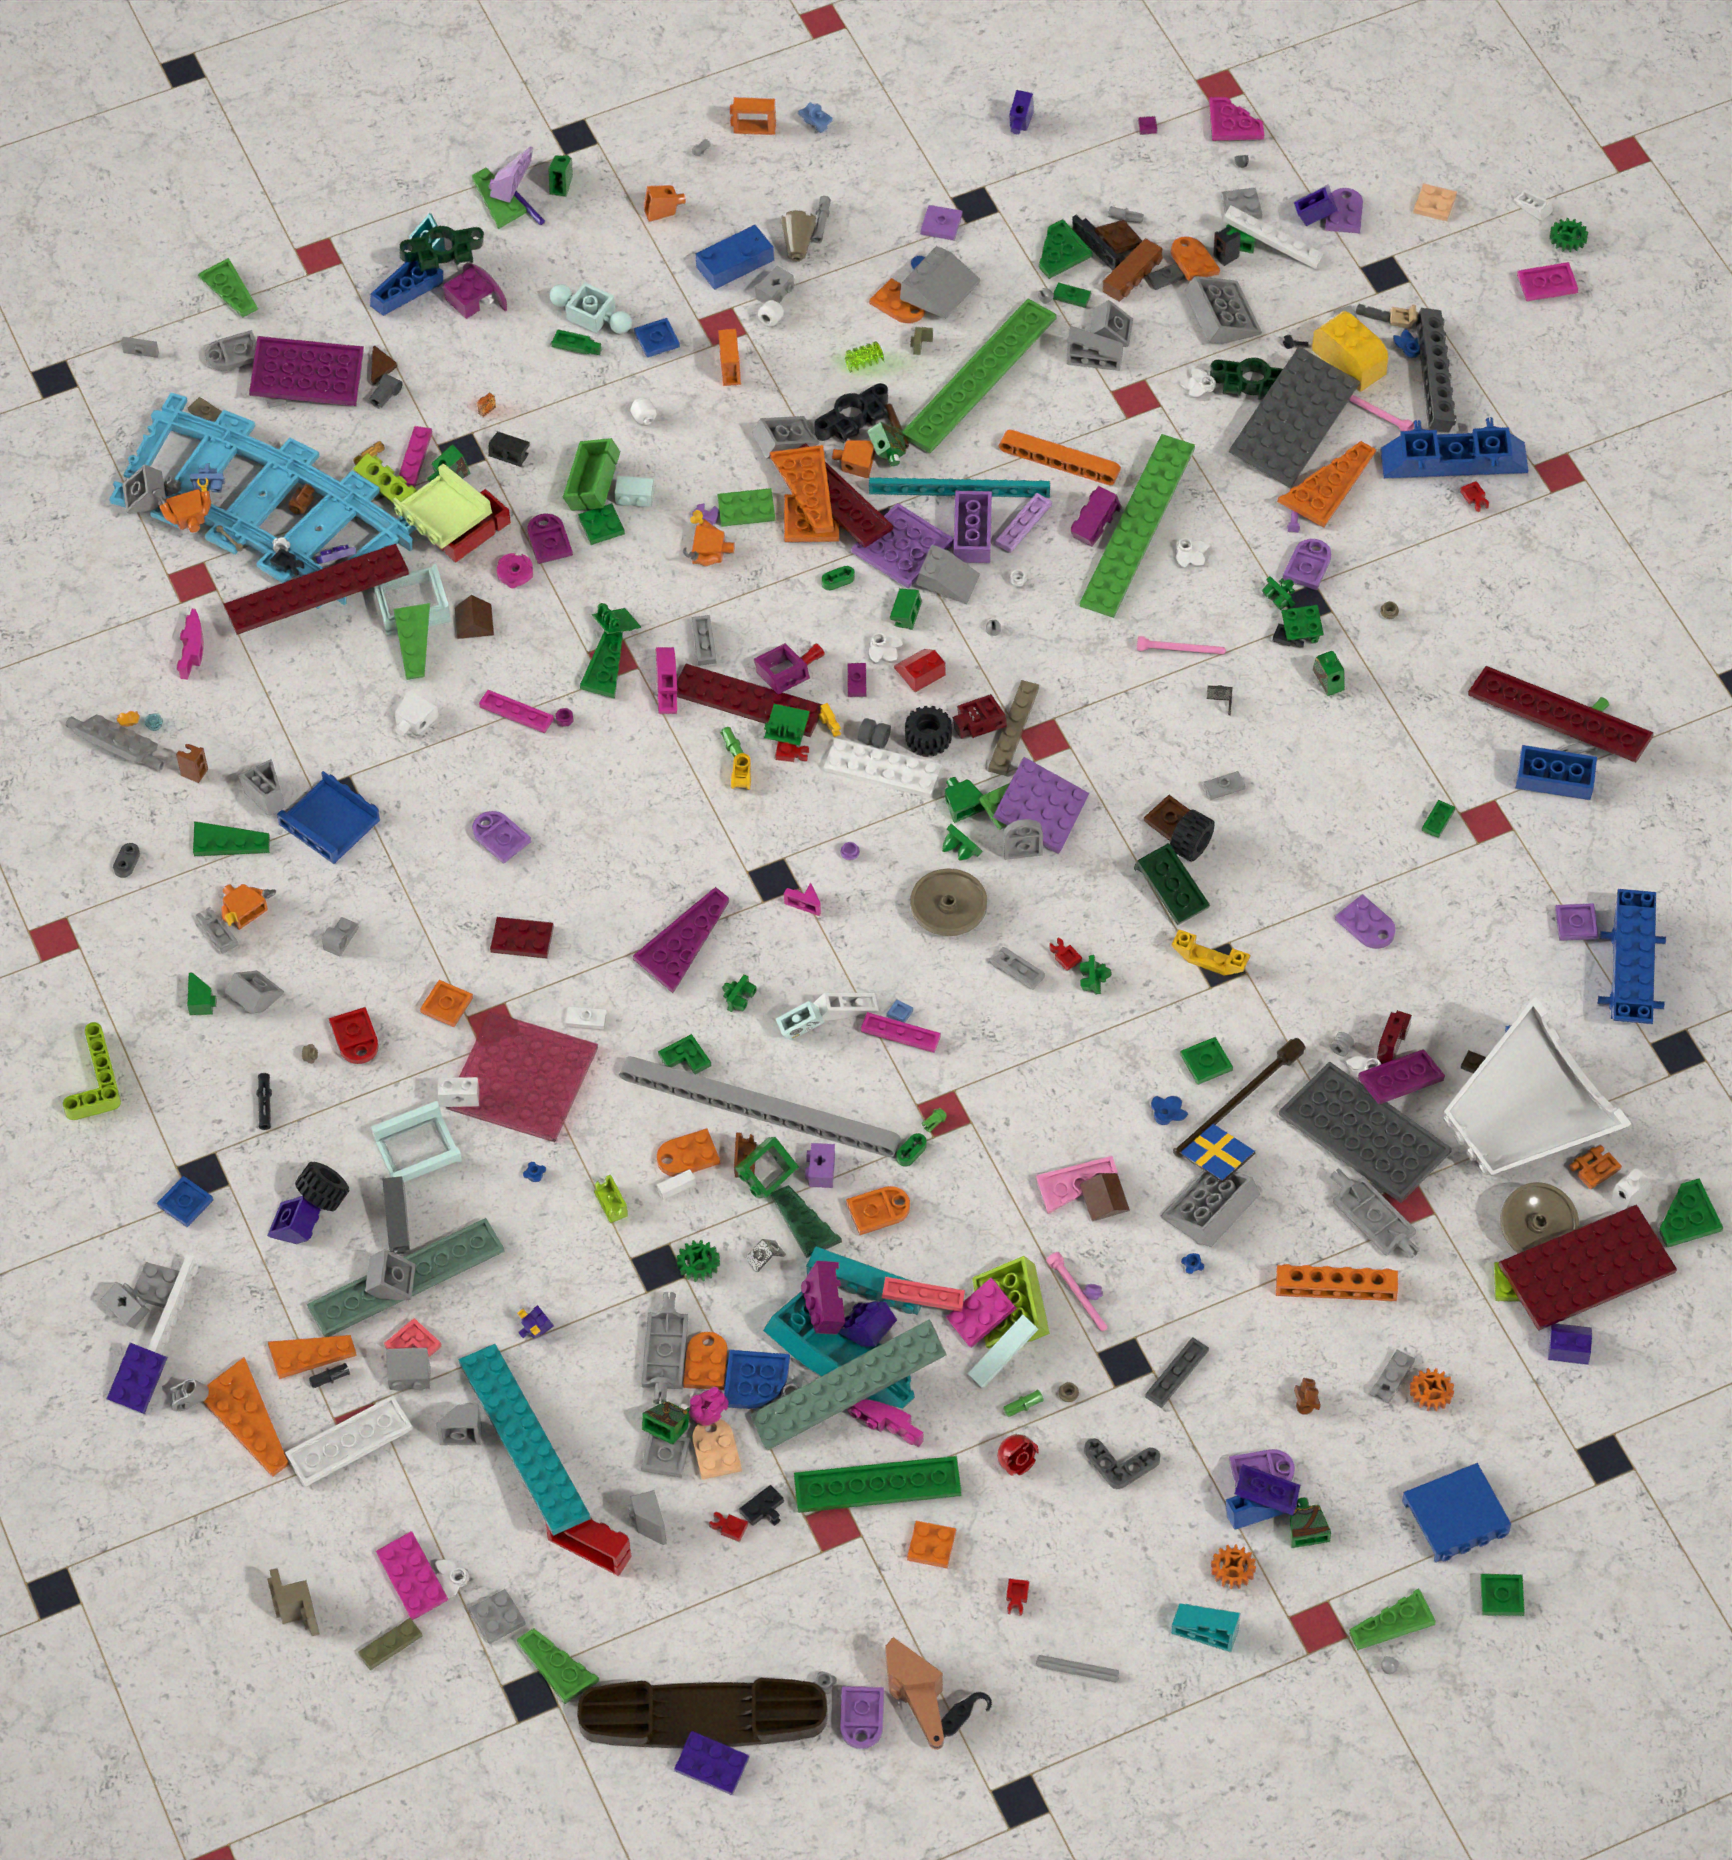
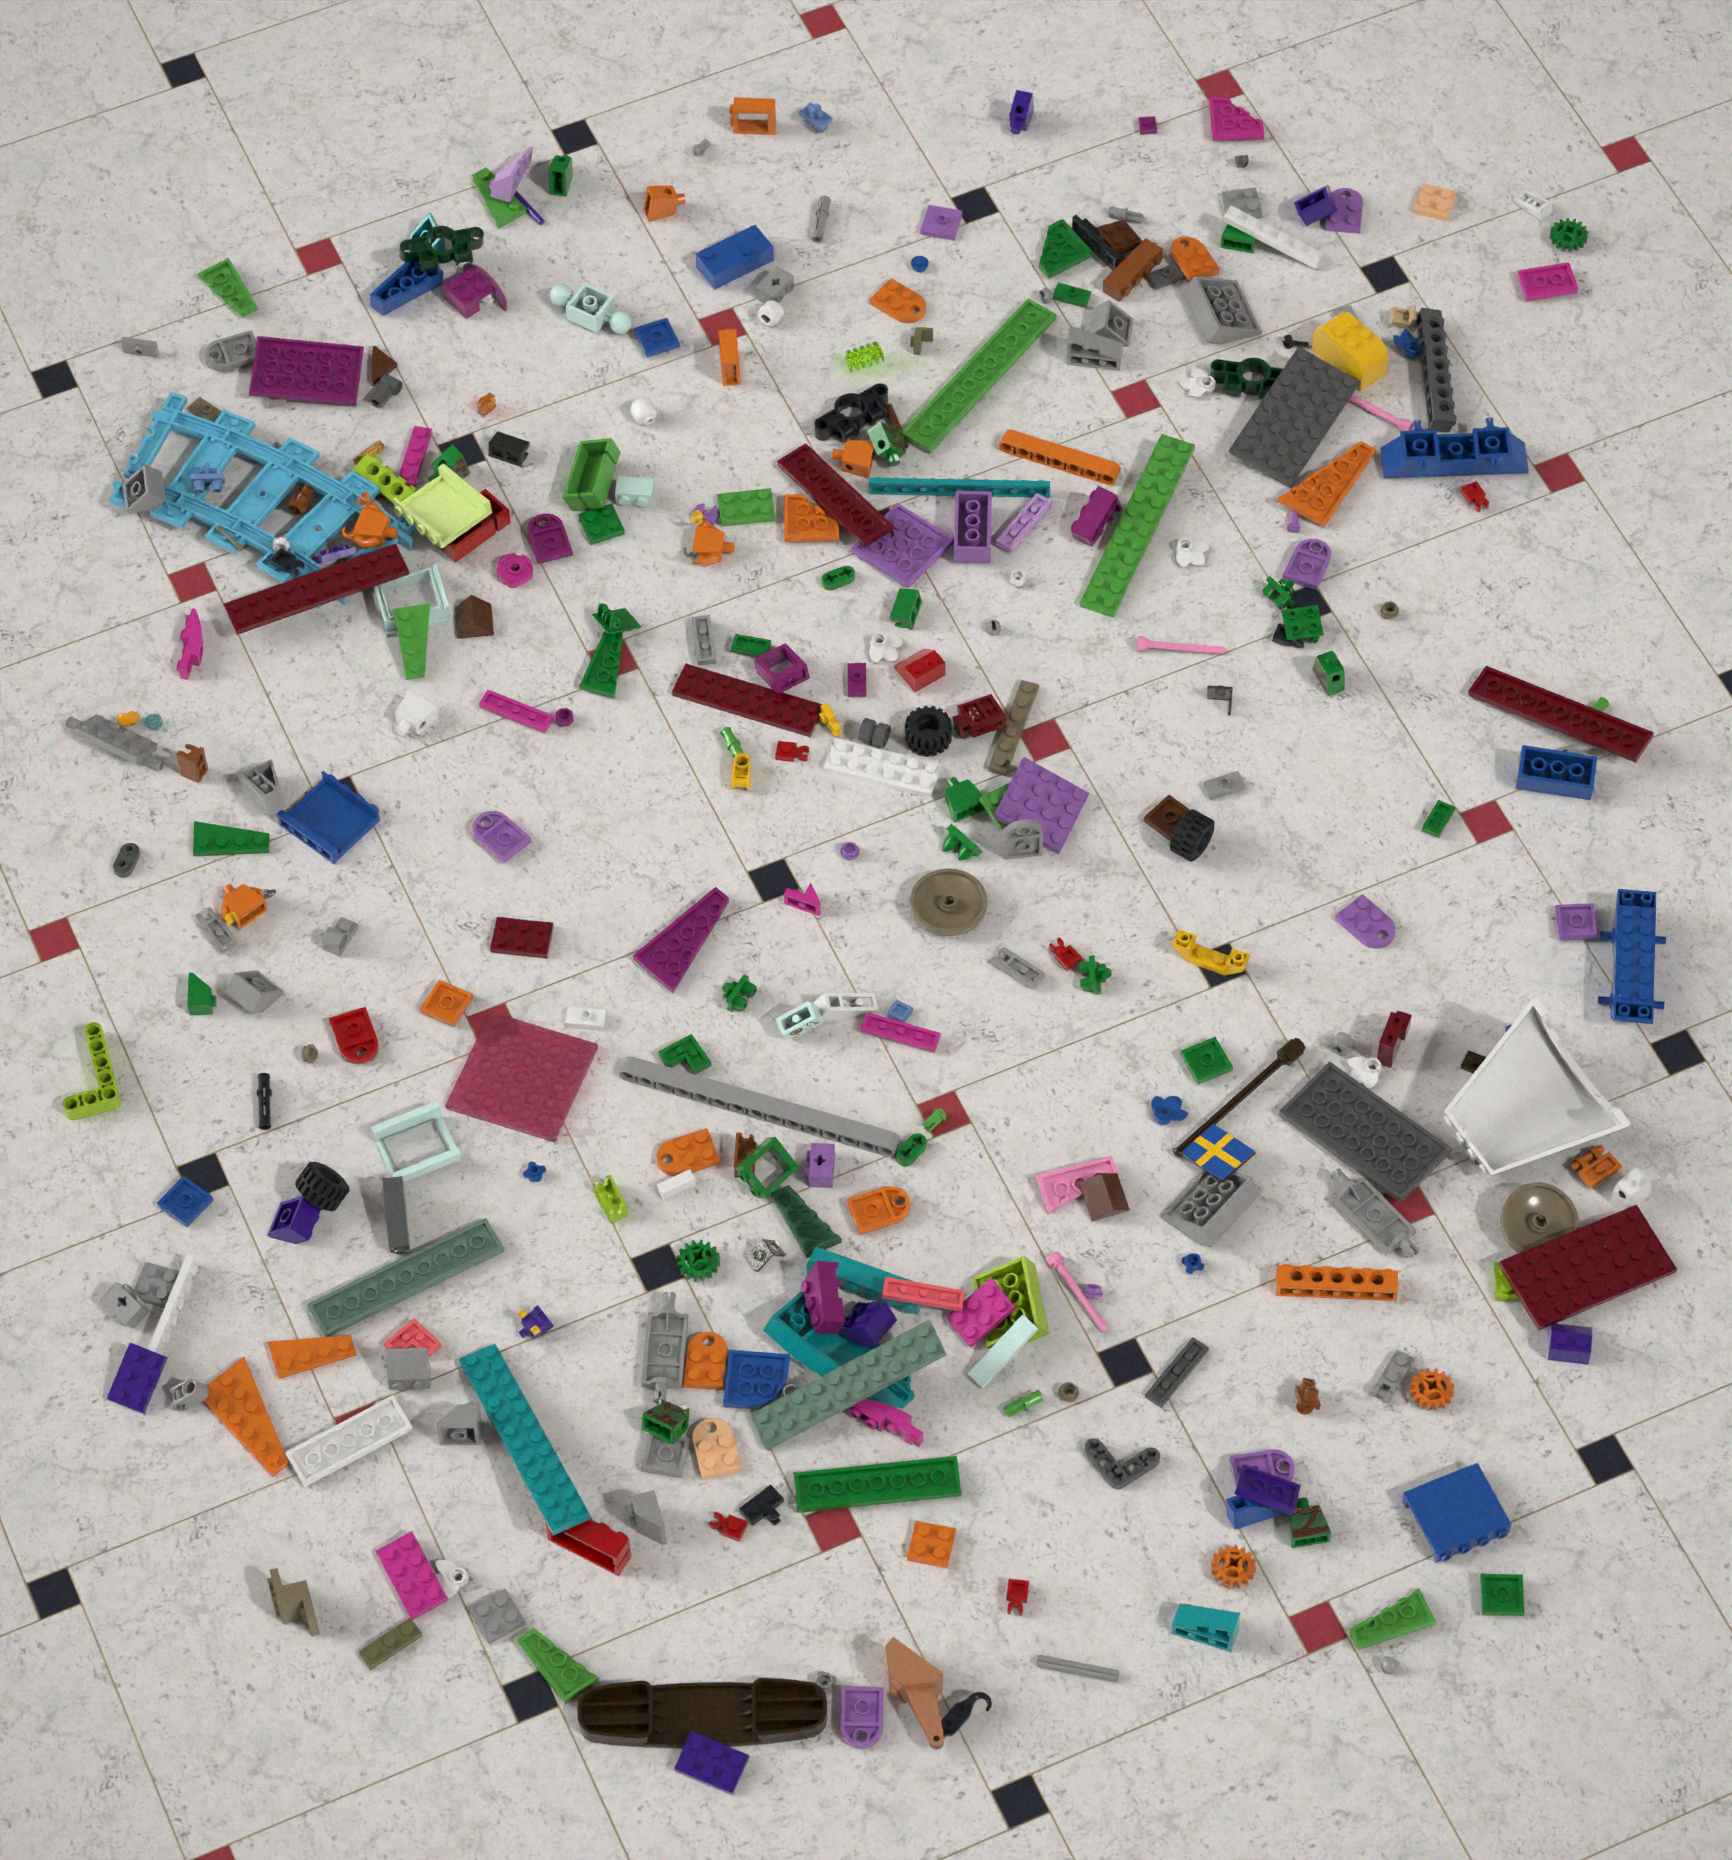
(172, 486): dark grey plate -> none
(187, 508): orange torso -> none
(329, 1375): black axle -> none
(372, 525): none -> orange torso
(390, 1276): light grey slope -> none
(458, 1092): white brick -> none
(575, 343): green hinge -> none
(666, 680): dark pink slope -> none
(714, 1400): dark pink plate -> none
(750, 645): none -> green plate
(783, 434): light grey slope -> none
(786, 724): green hinge -> none
(797, 233): dark tan cone -> none
(807, 479): orange wing -> none
(813, 653): red pin -> none
(939, 283): light grey slope -> none
(947, 575): light grey slope -> none
(1017, 1454): red cylinder -> none
(1172, 883): dark green plate -> none
(1226, 246): black hinge -> none
(1373, 312): dark grey axle -> none
(1401, 1076): magenta plate -> none
(1689, 1215): green plate -> none

